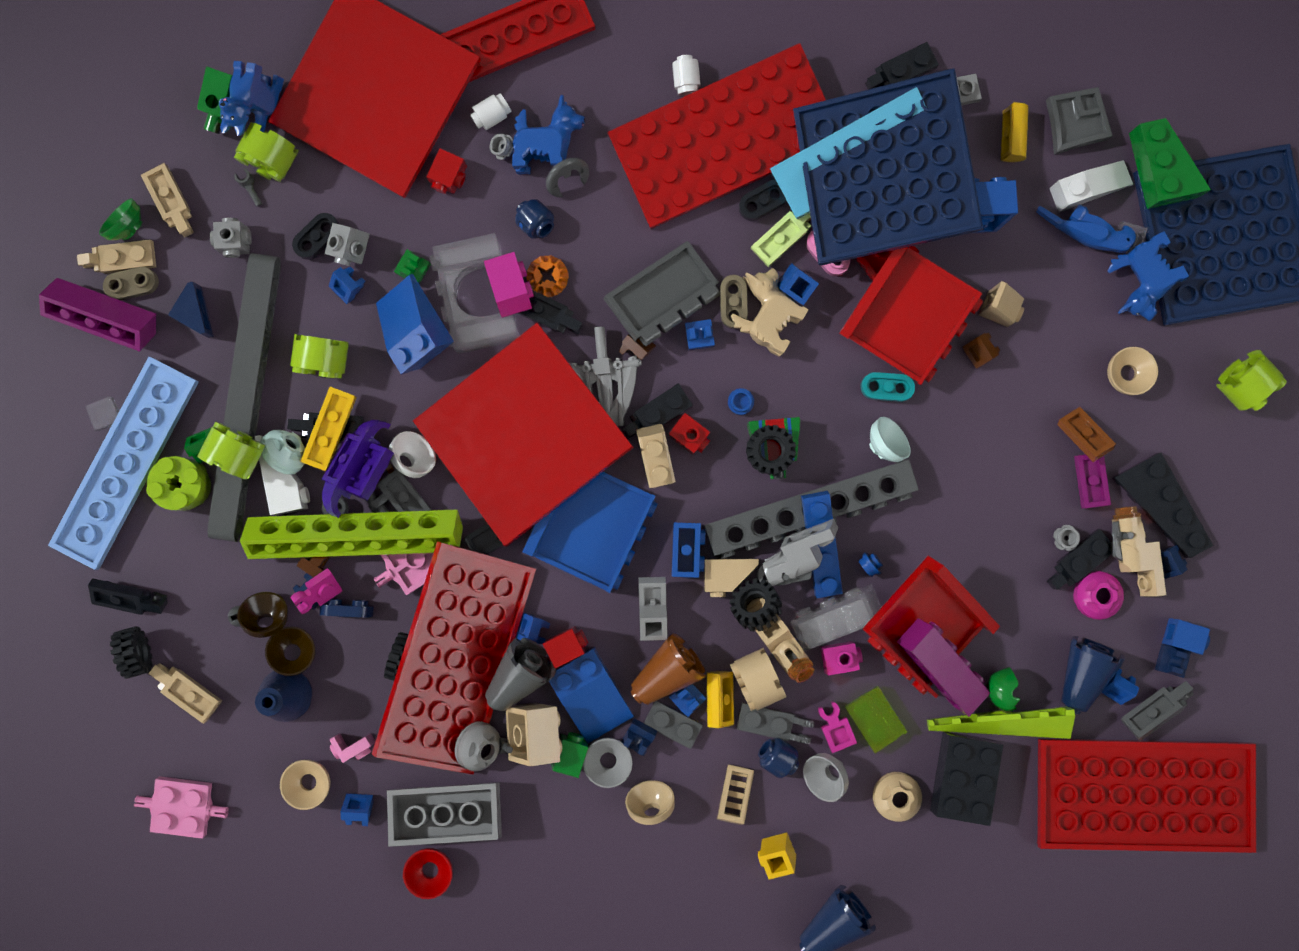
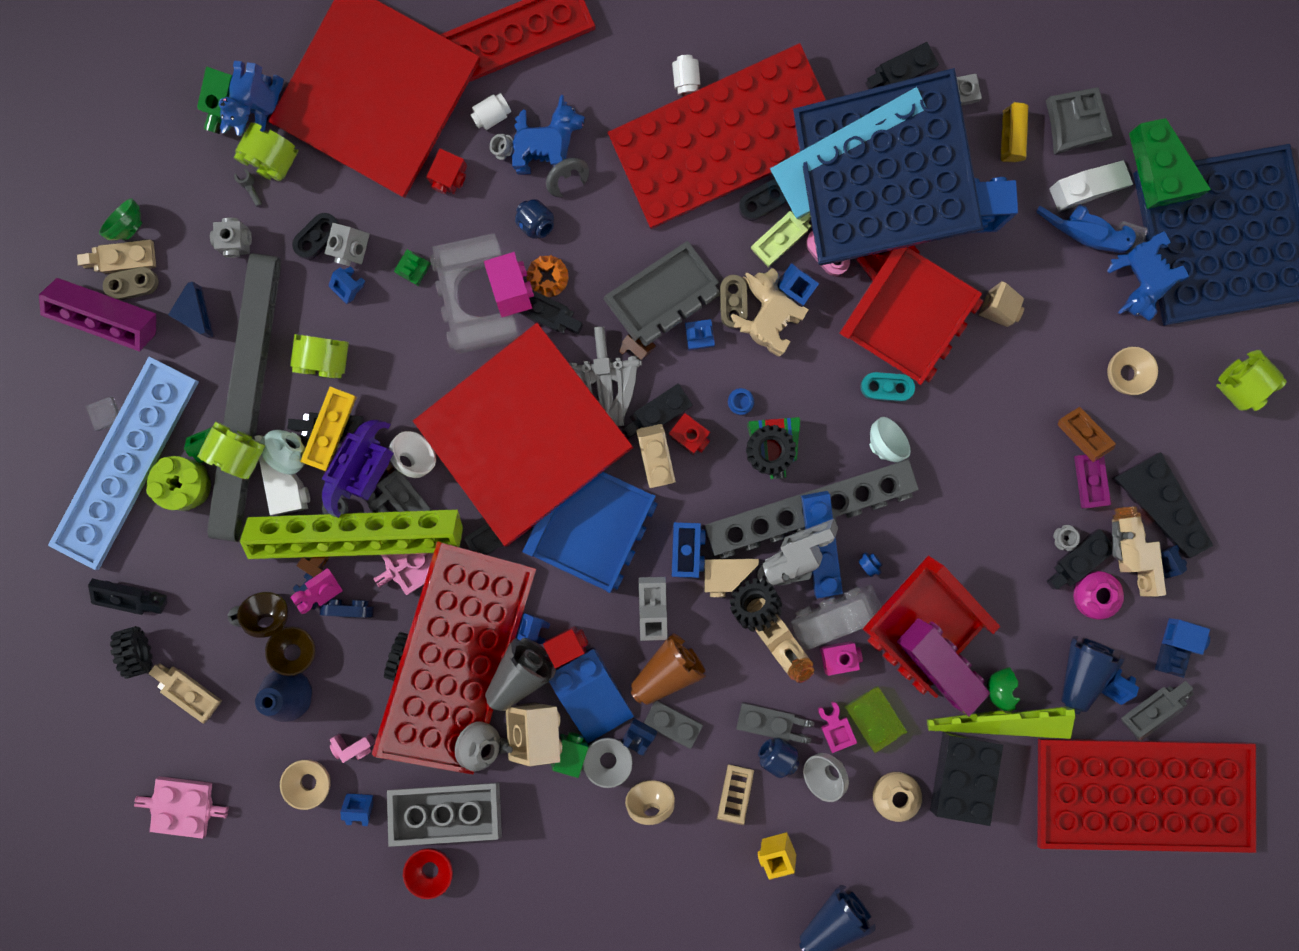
(168, 198): tan hinge -> none
(411, 326): blue slope -> none
(688, 699): blue tile -> none
(720, 699): yellow brick -> none
(759, 679): tan brick -> none
(981, 350): reddish brown tile -> none

